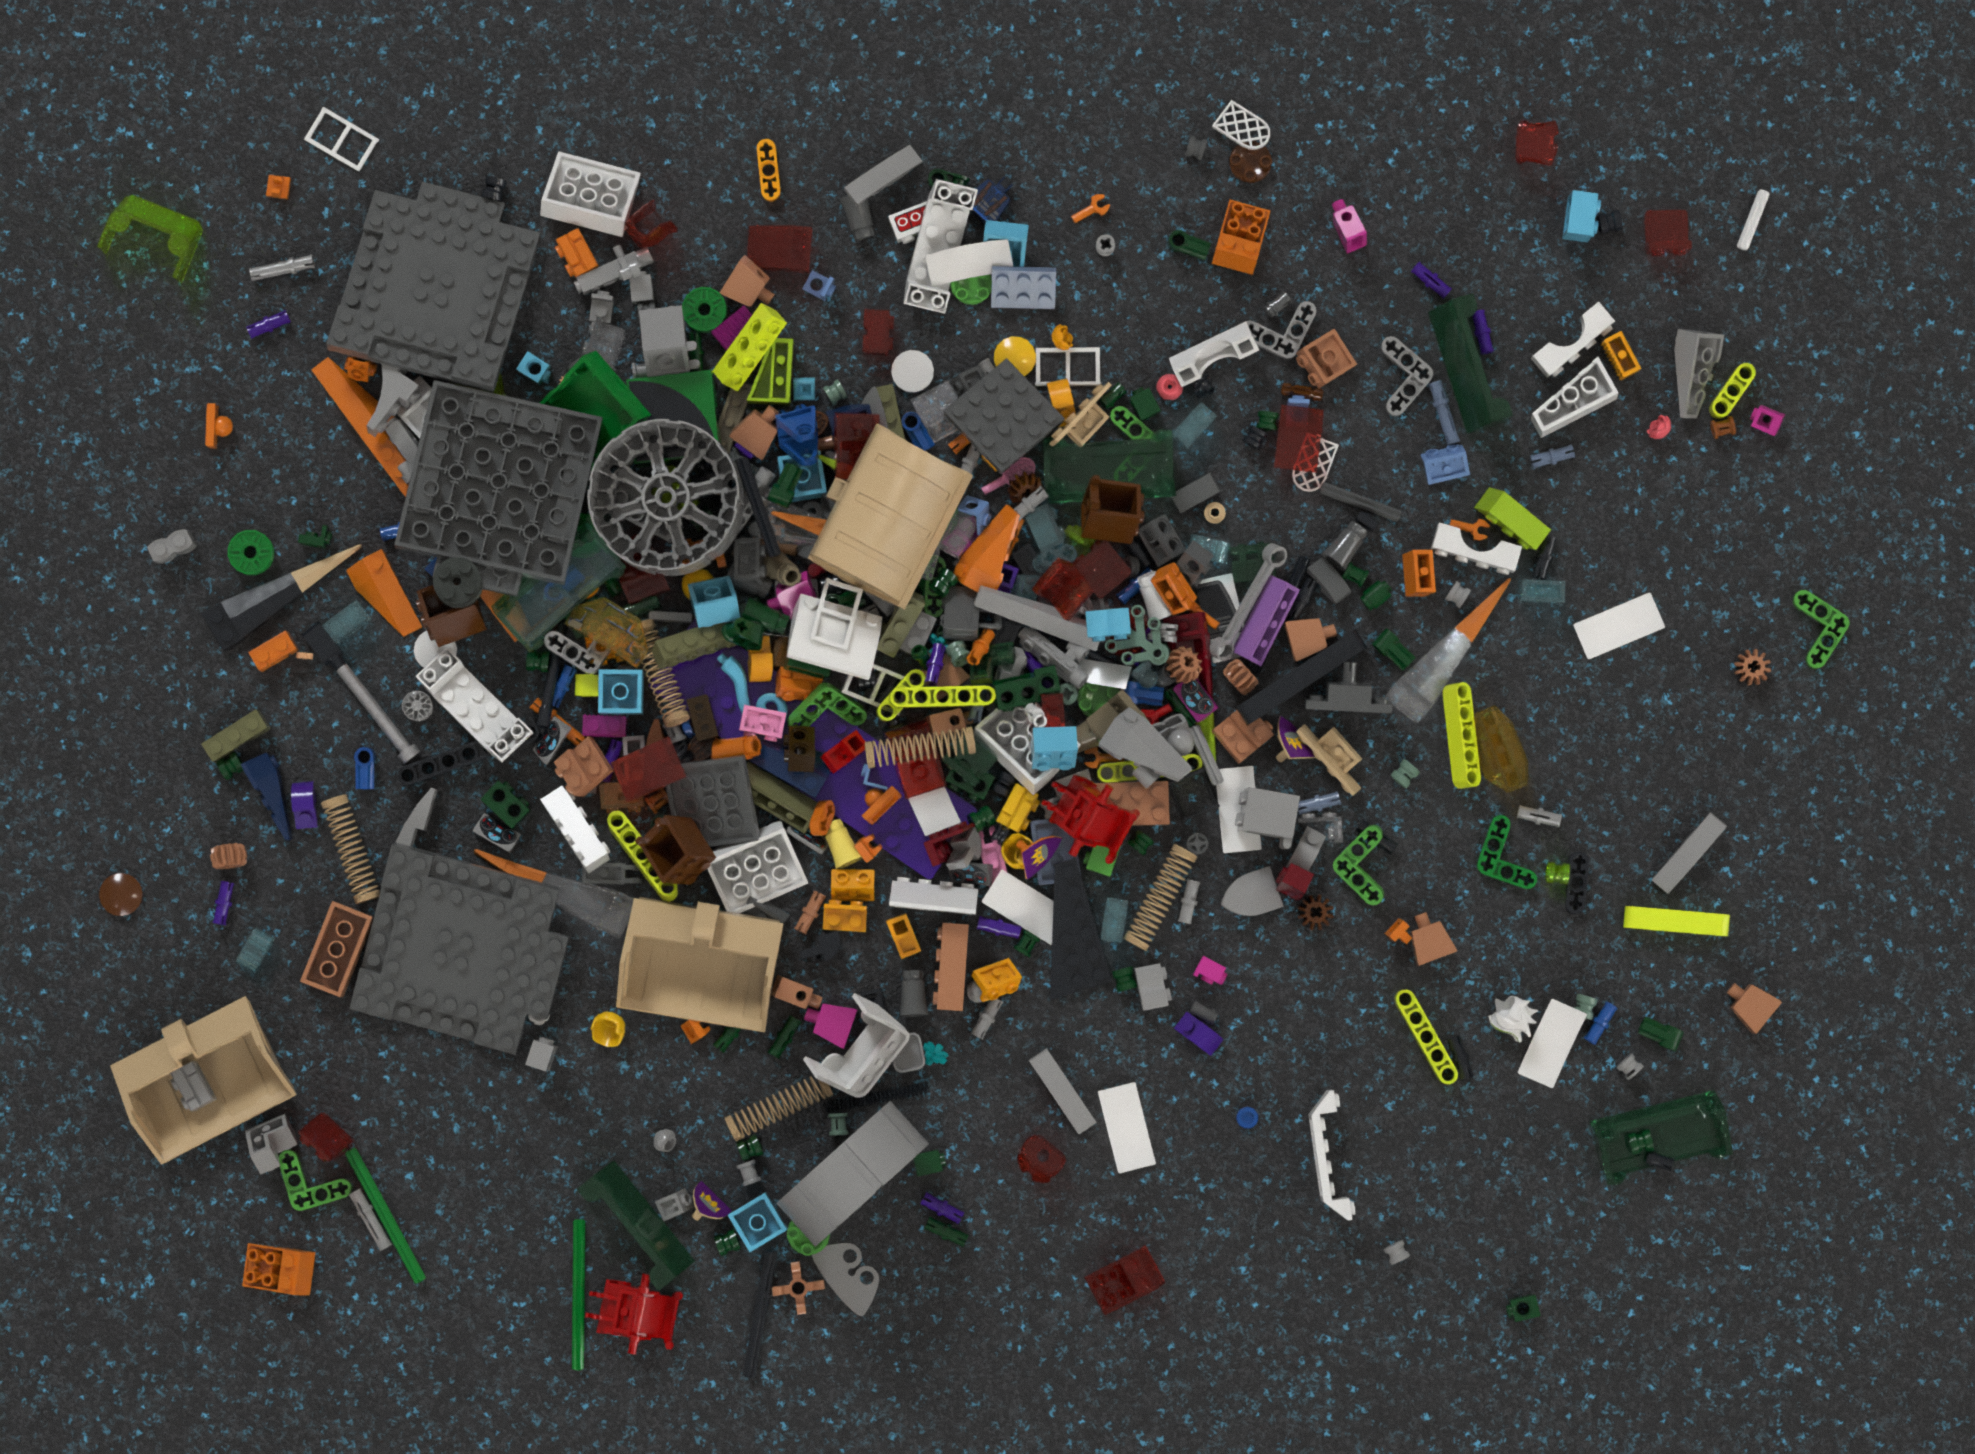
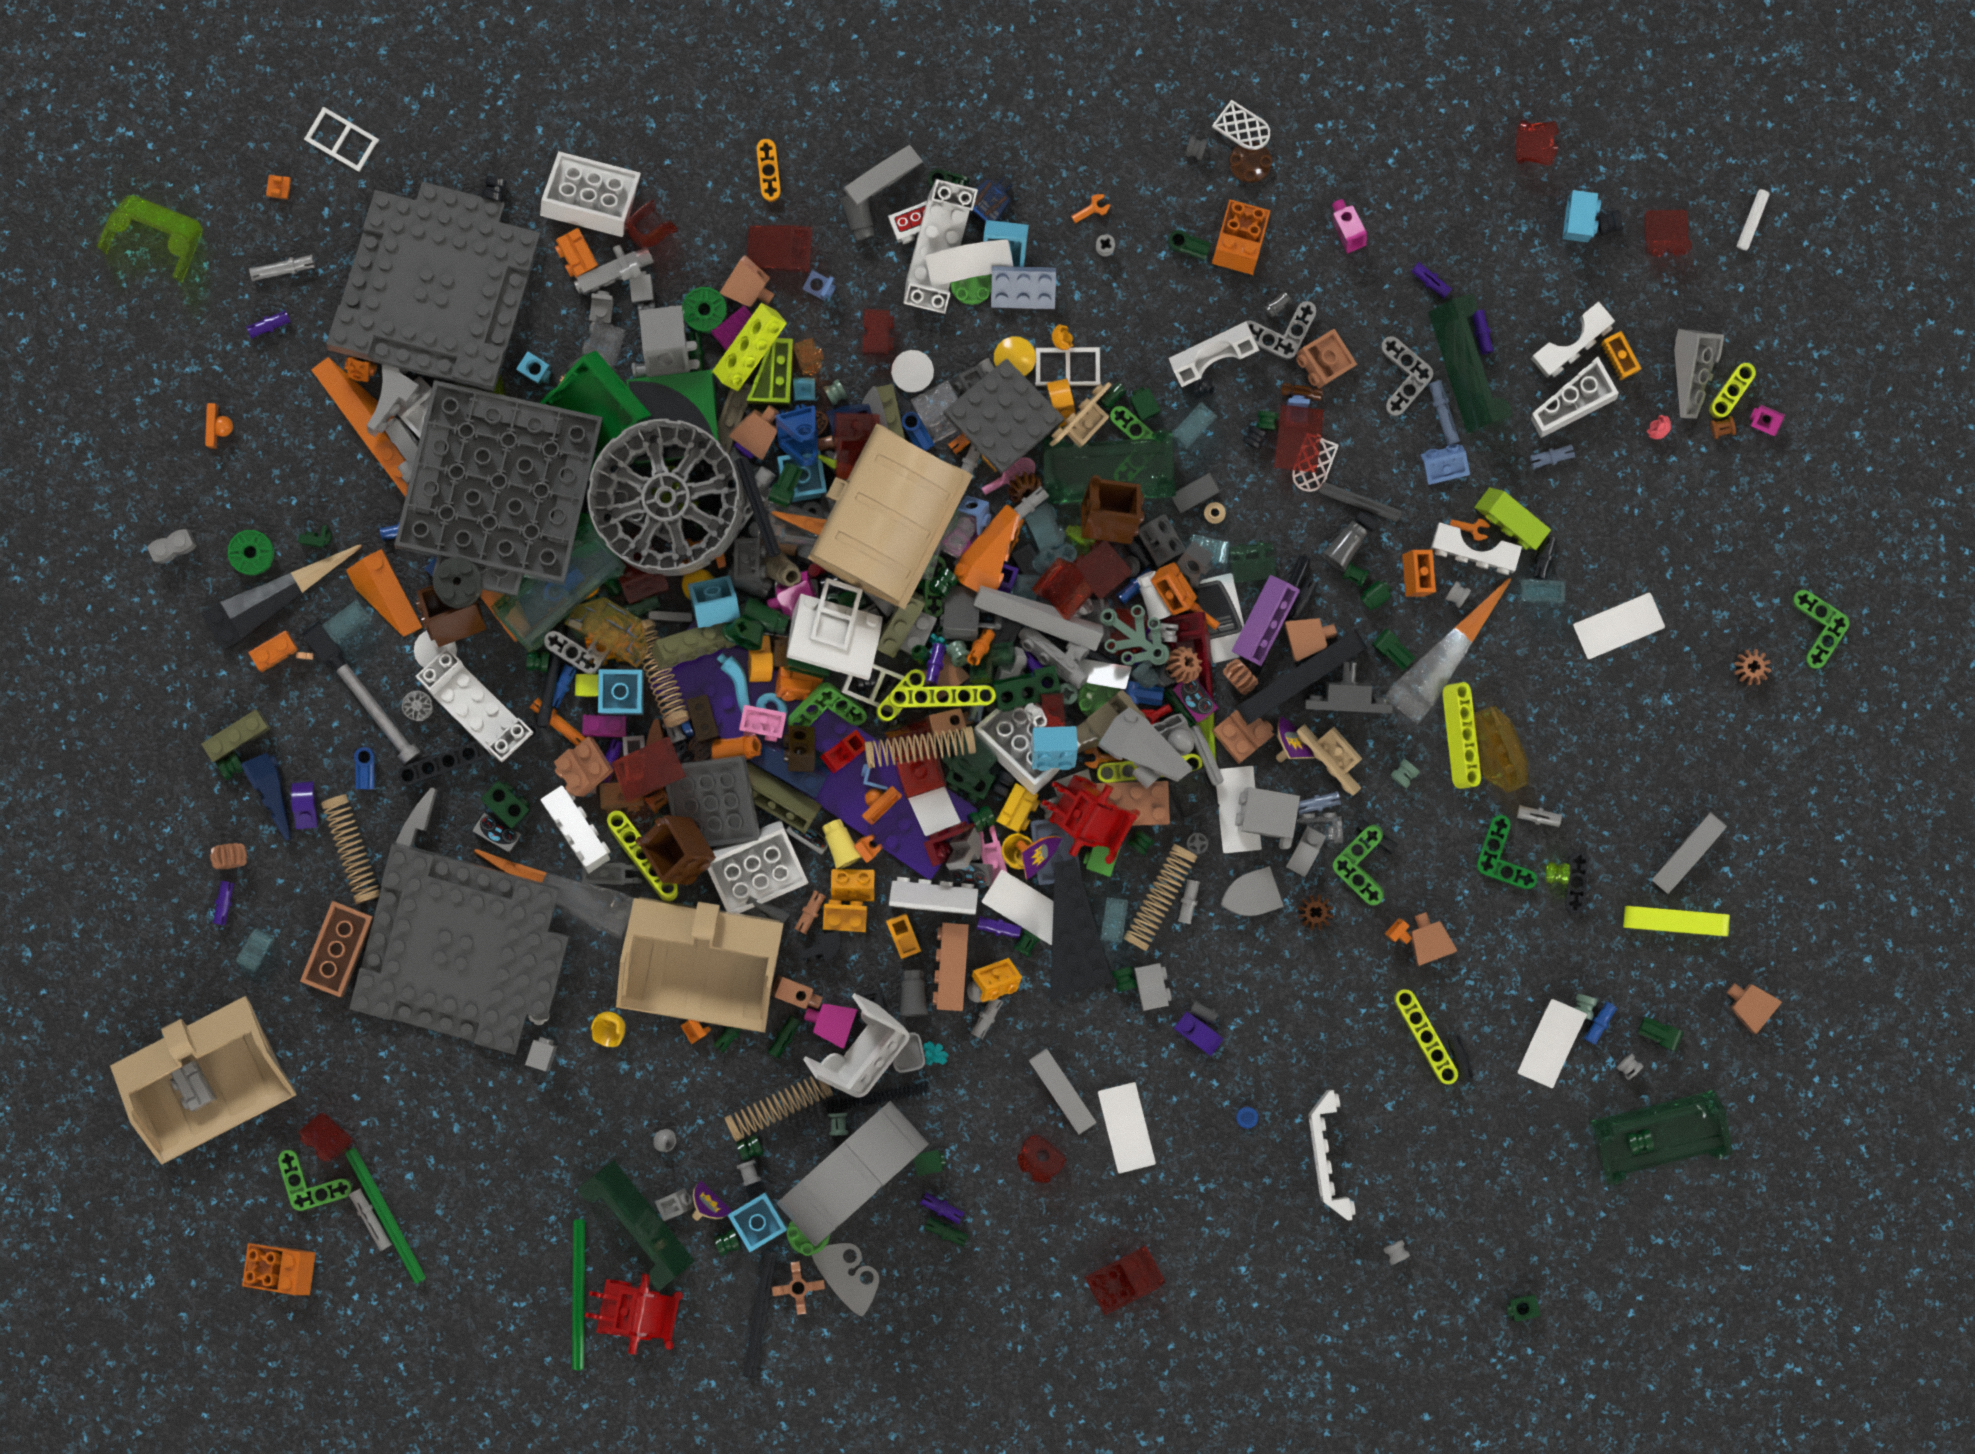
(120, 894): reddish brown dish -> none
(268, 1140): light grey brick -> none
(551, 740): slope -> none
(808, 356): none -> clear orange brick
(822, 817): orange beam -> none
(999, 834): black bush -> none
(1108, 623): medium azure brick -> none
(1163, 390): coral plate -> none
(1210, 971): dark pink brick -> none
(1248, 602): light grey piece -> none
(1293, 881): dark red brick -> none
(1329, 579): dark grey slope -> none
(1512, 1017): white hair -> none
(1660, 1161): black pin -> none

